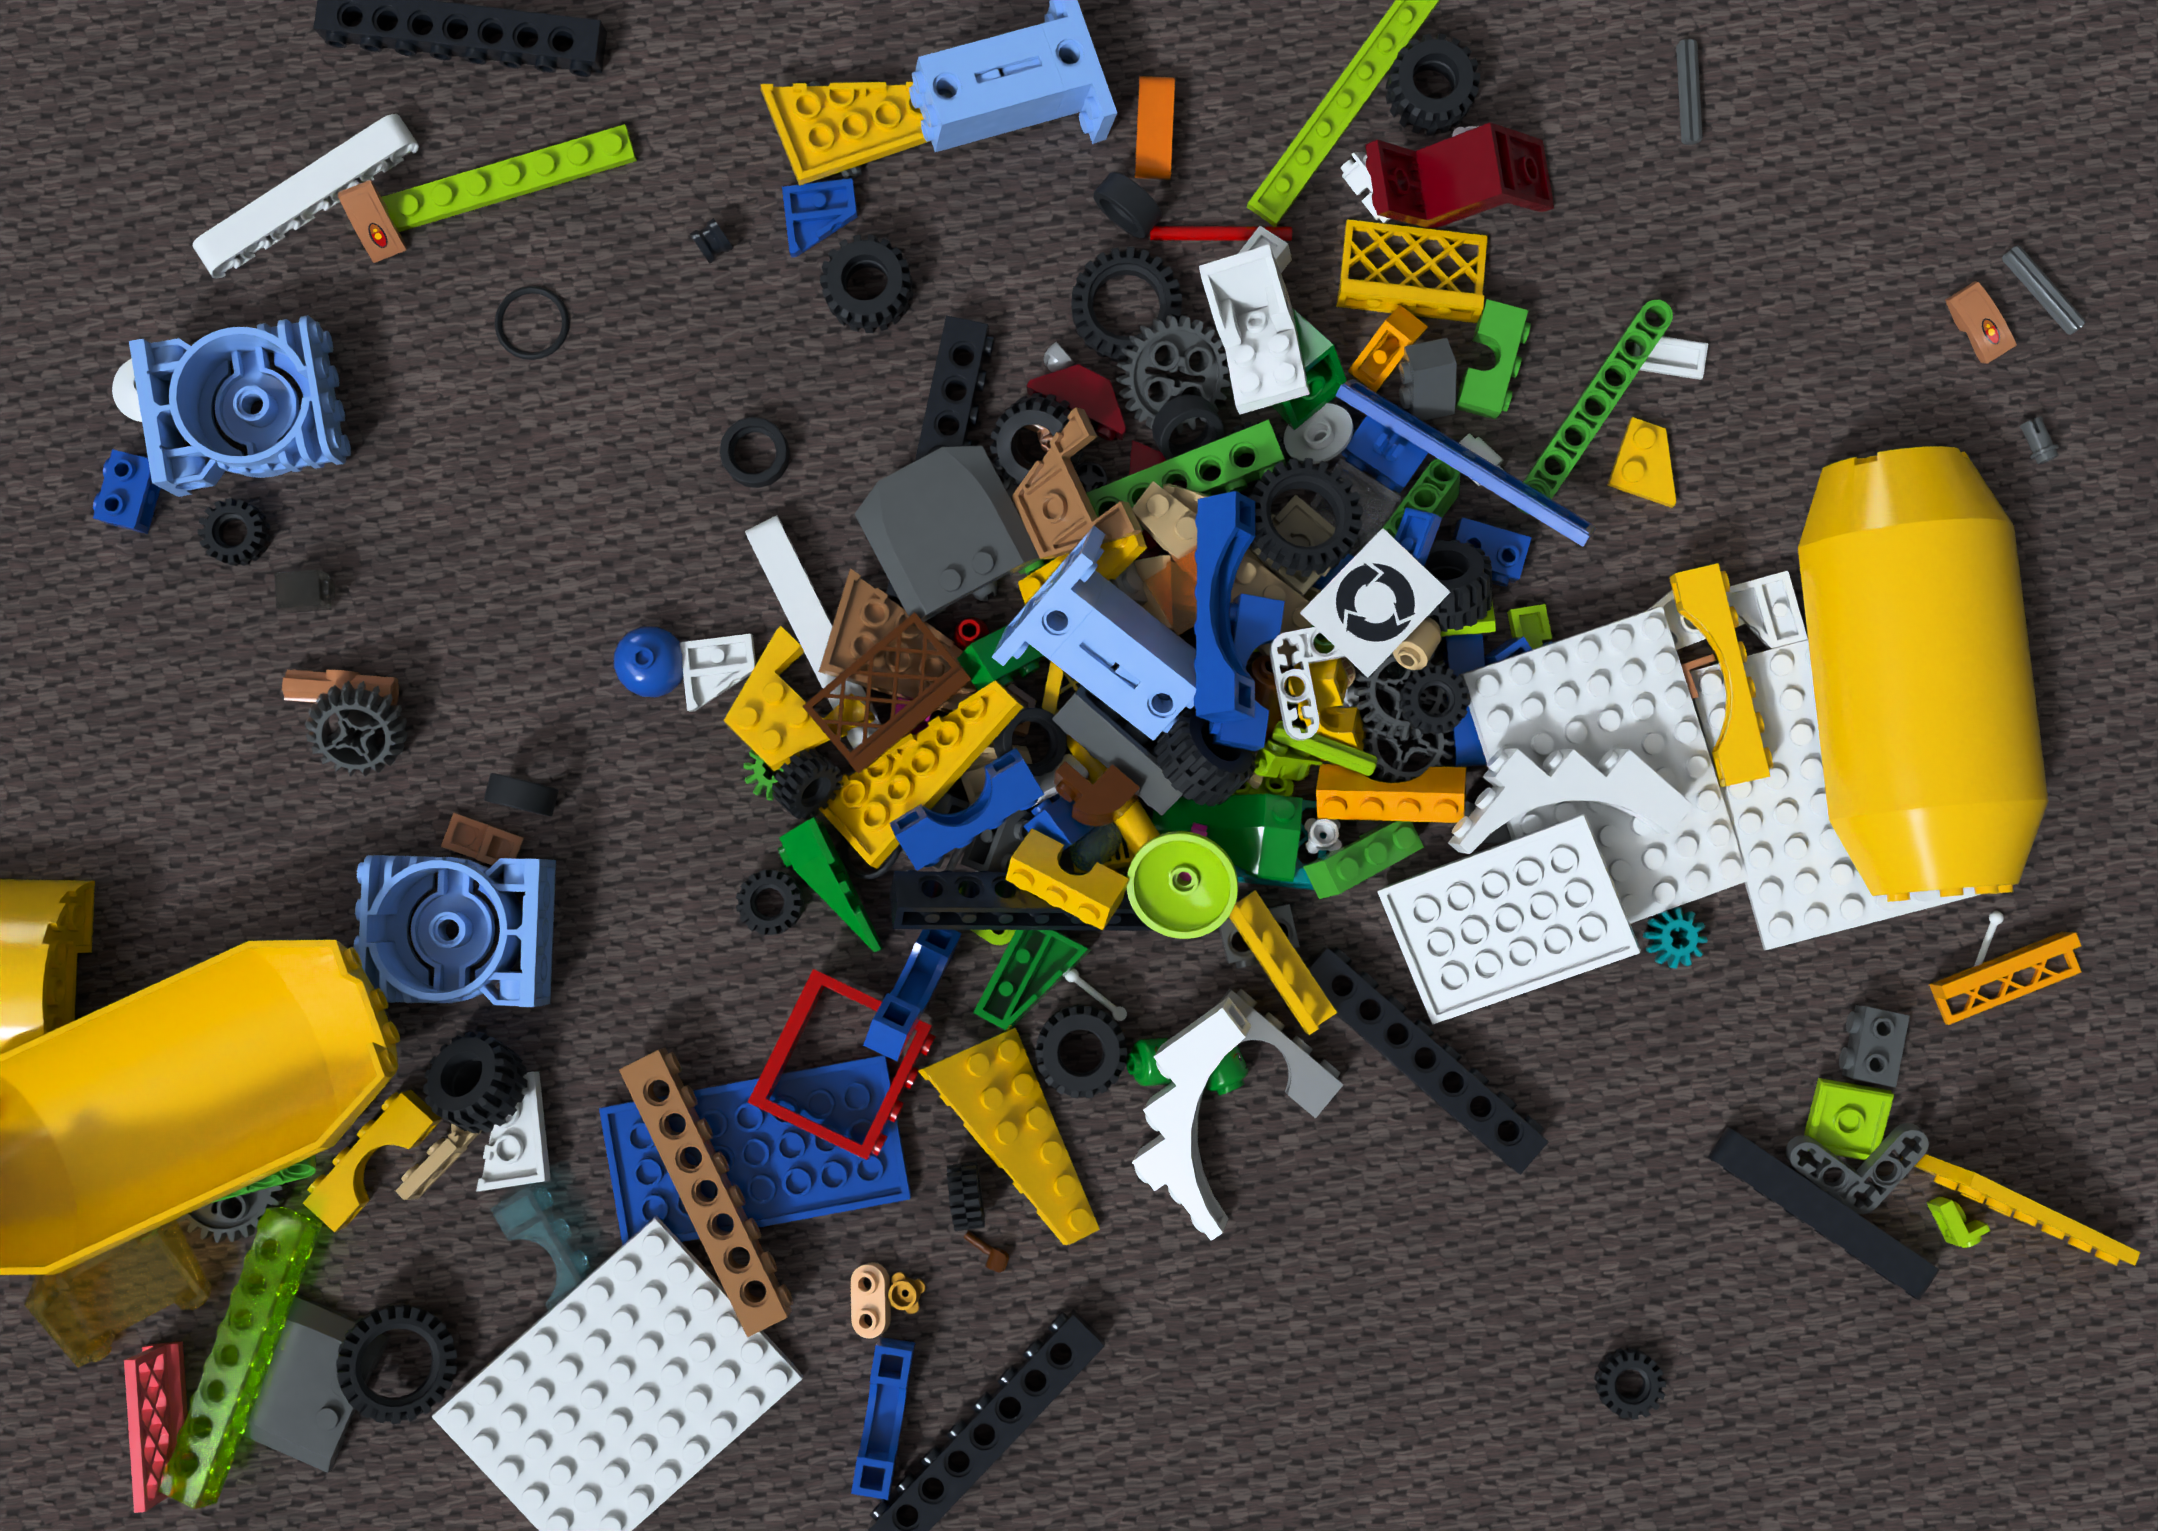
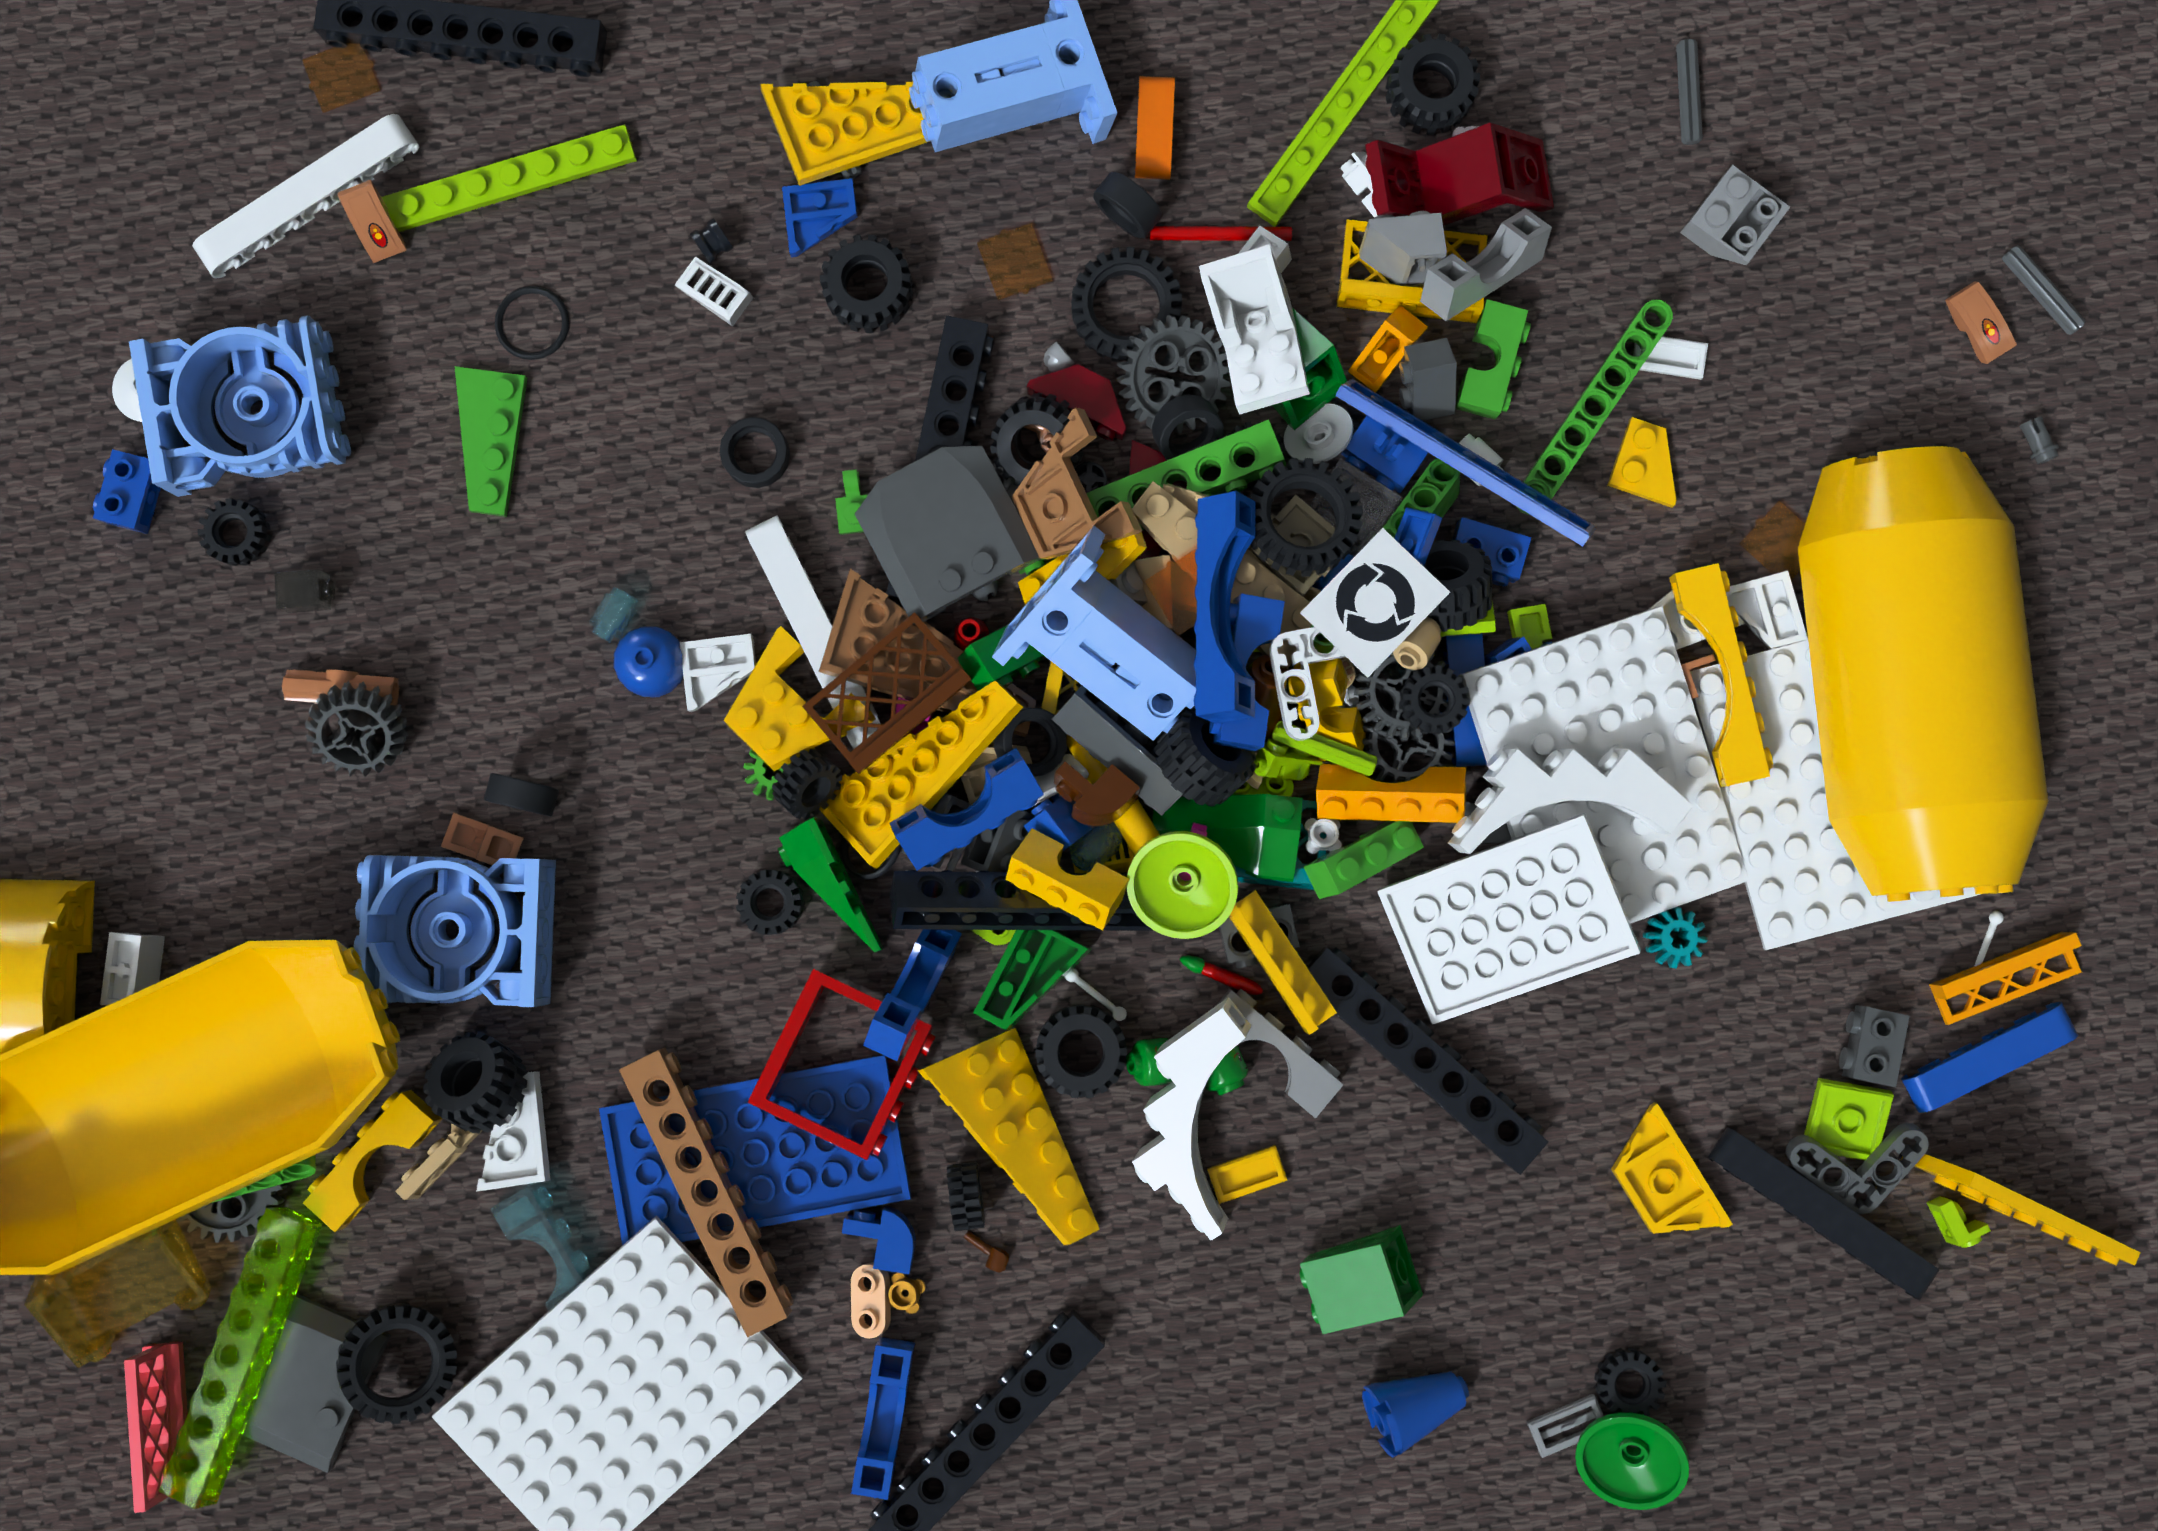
(130, 965): none -> white hinge
(340, 76): none -> clear orange piece
(490, 430): none -> bright green wing
(613, 615): none -> clear light blue brick
(735, 307): none -> white slope
(849, 505): none -> bright green plate
(894, 1235): none -> blue brick
(1014, 261): none -> clear orange piece
(1221, 975): none -> red piece
(1247, 1174): none -> yellow tile
(1361, 1281): none -> slope
(1404, 246): none -> light grey slope
(1412, 1407): none -> blue cone
(1457, 285): none -> light grey arch
(1557, 1414): none -> light grey tile
(1628, 1475): none -> green dish
(1665, 1179): none -> yellow wing
(1735, 218): none -> light grey slope
(1776, 540): none -> clear orange piece
(1991, 1058): none -> blue beam

